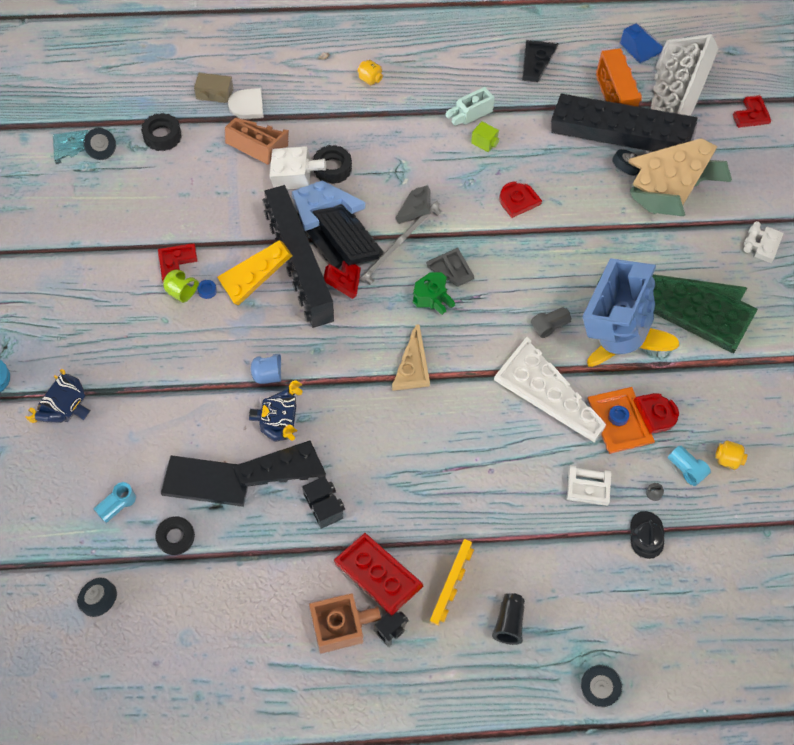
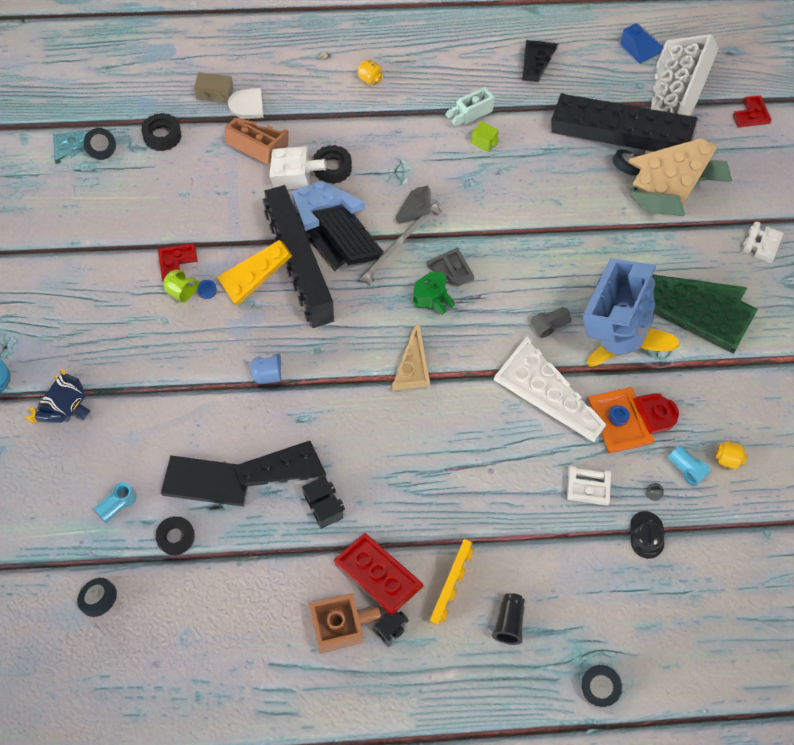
(278, 414): dark blue torso -> none
(344, 280): red tile -> none
(518, 198): red tile -> none
(616, 78): orange brick -> none

